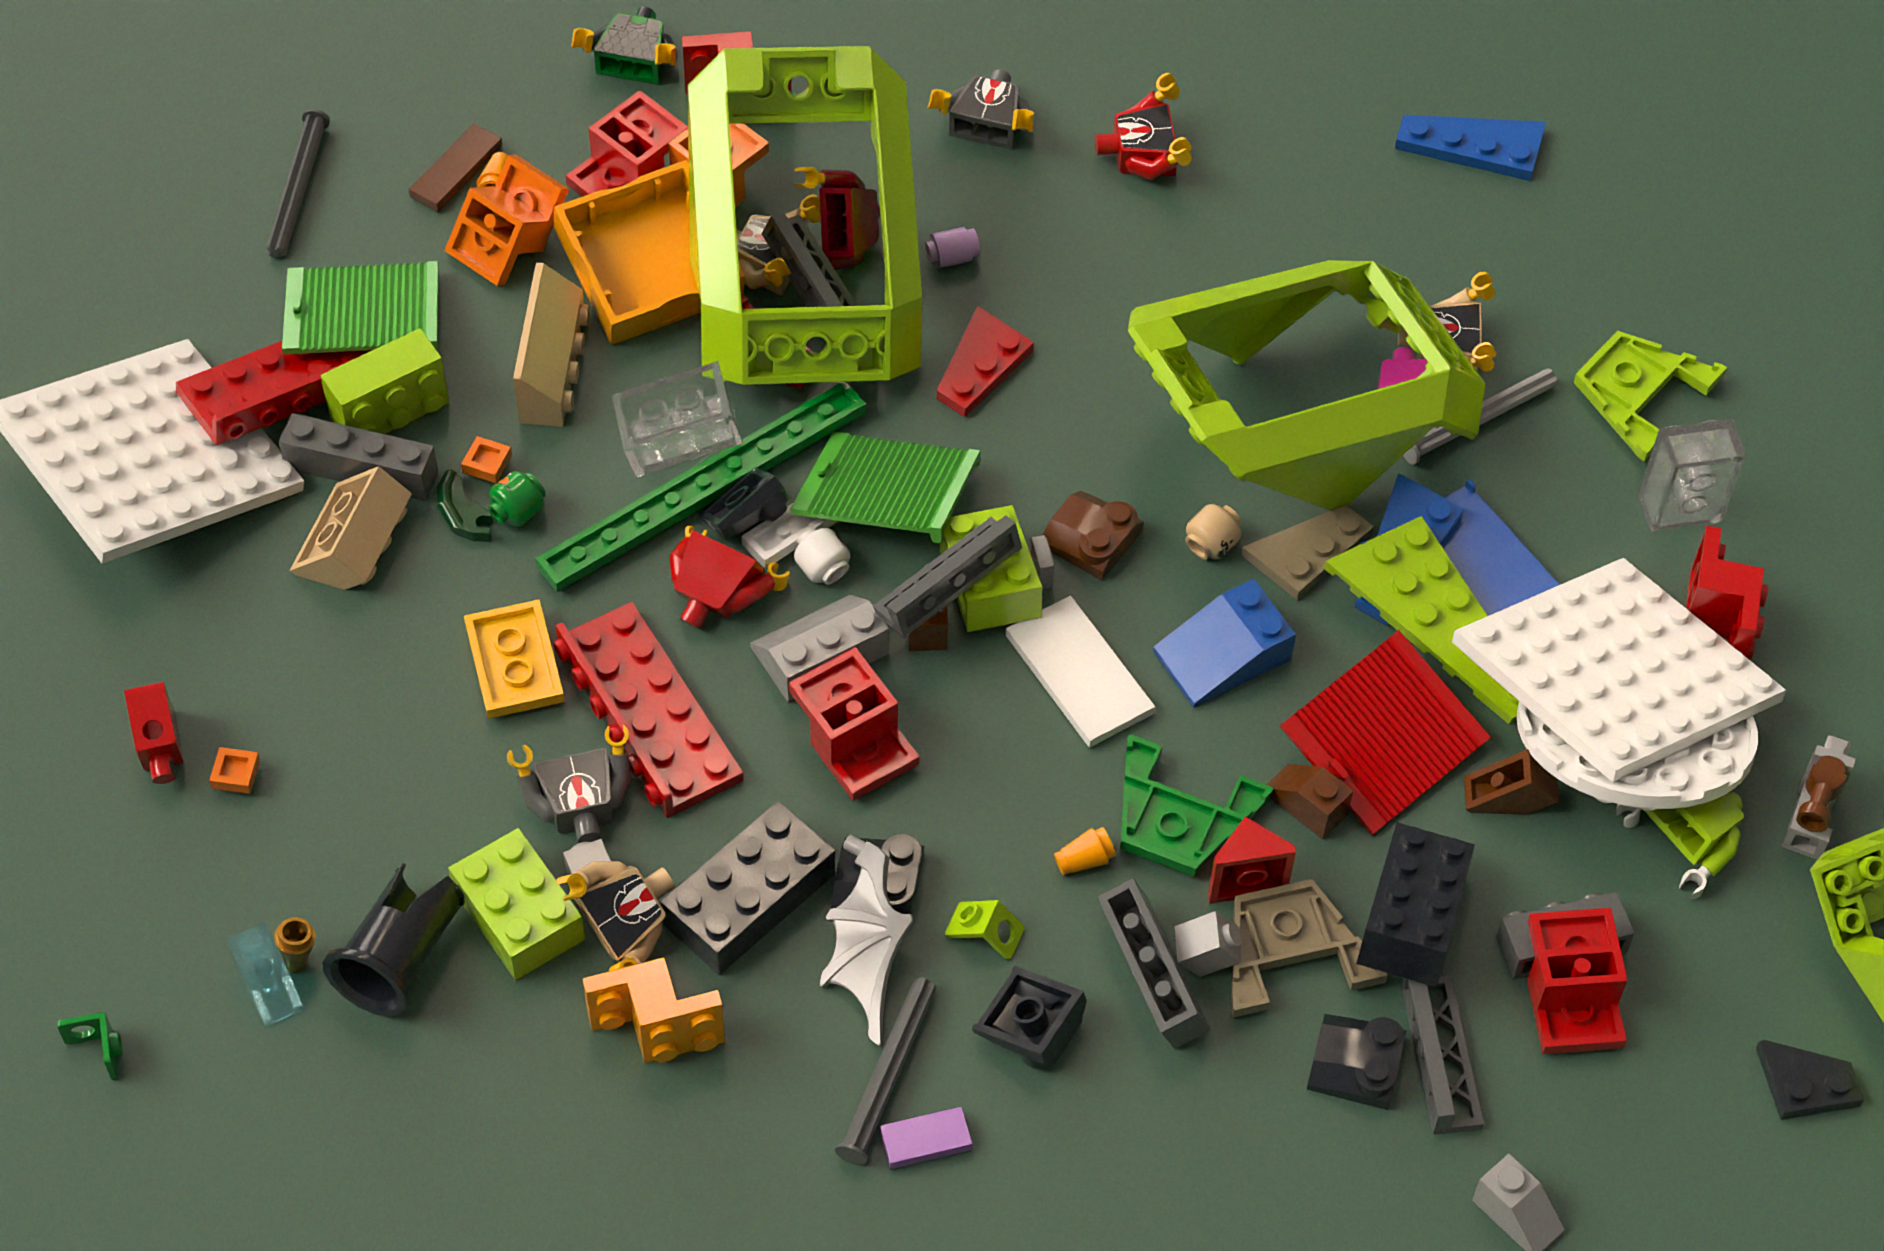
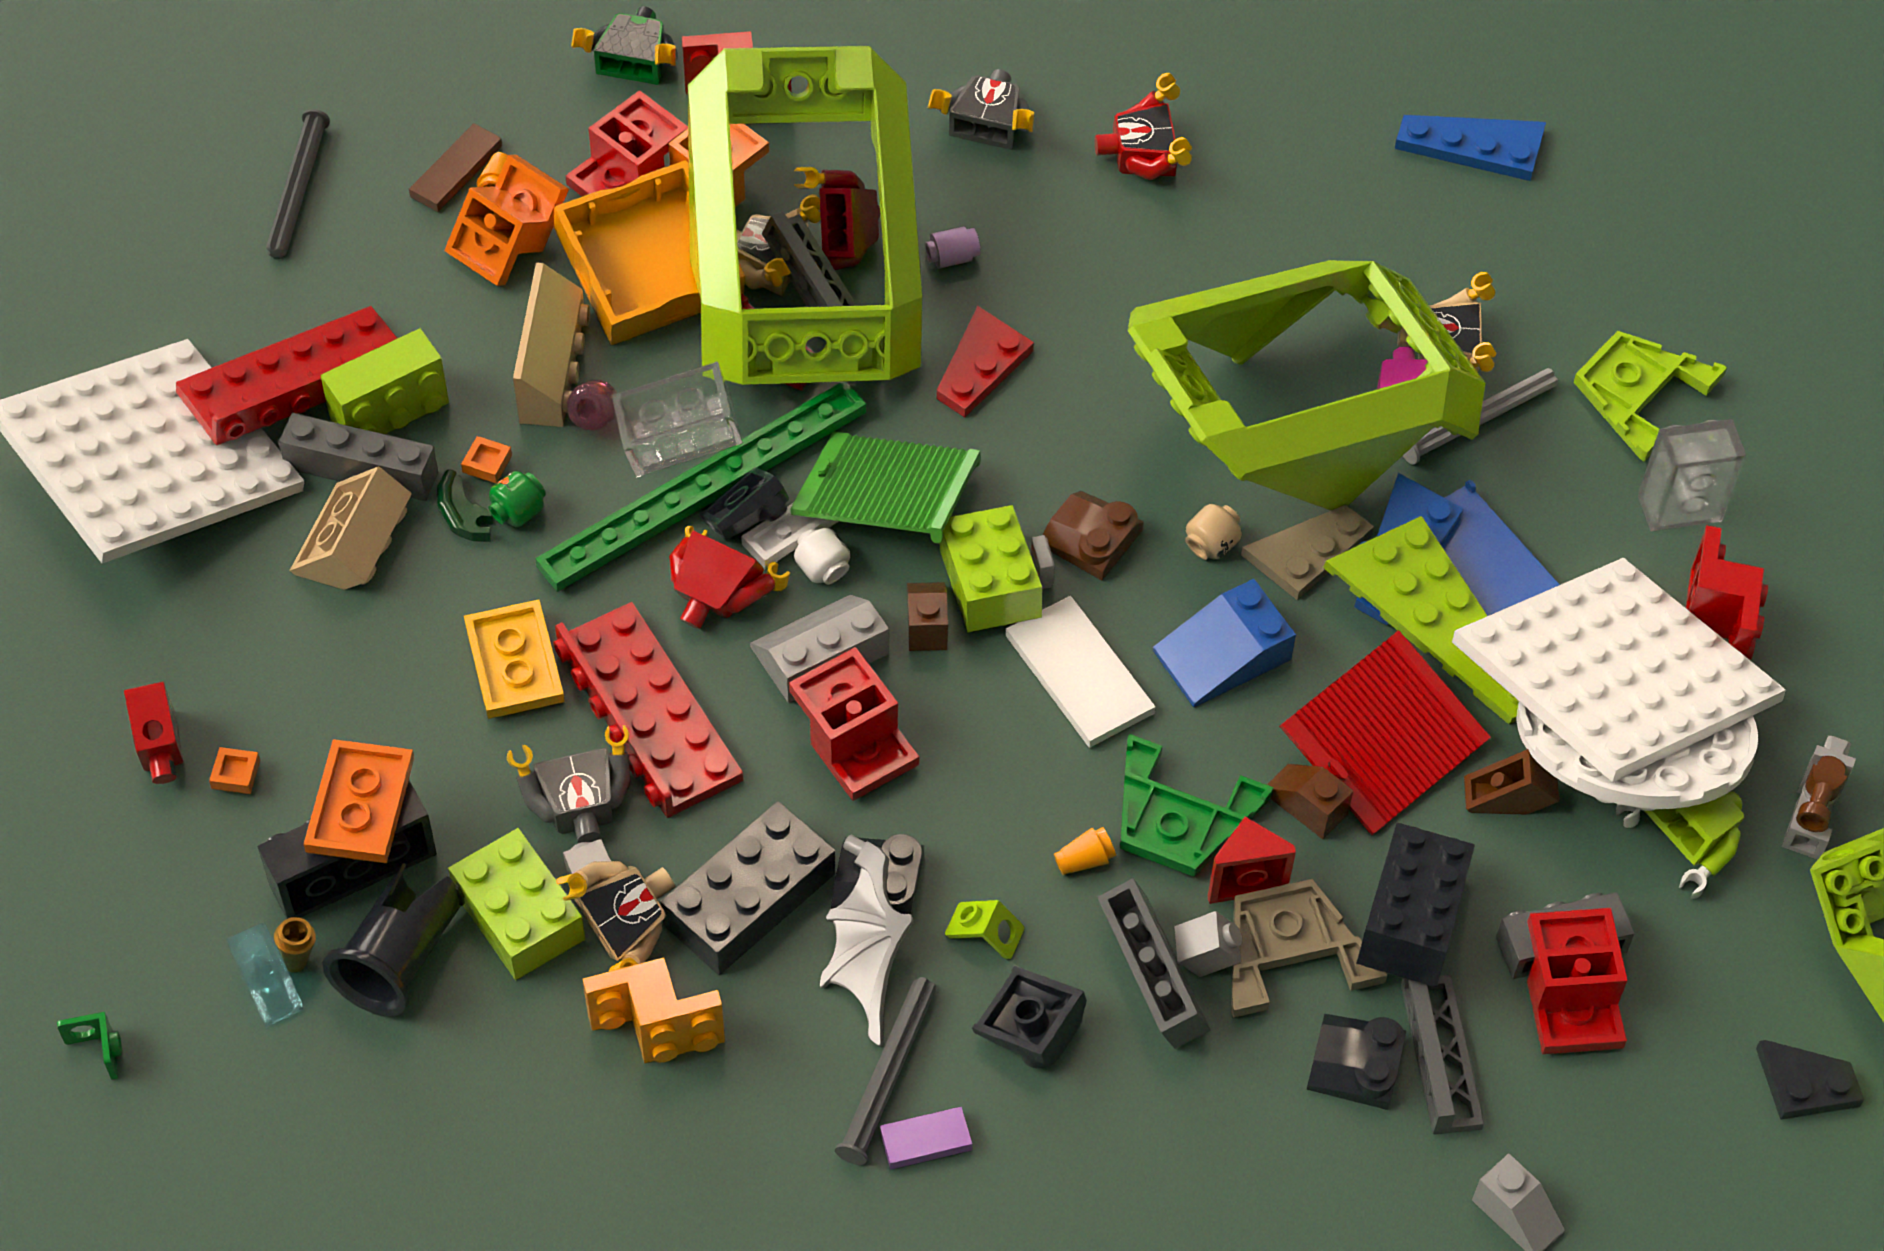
(312, 881): none -> black brick
(358, 306): bright green door -> none
(359, 801): none -> orange plate
(592, 405): none -> clear pink head
(949, 575): dark grey fence -> none

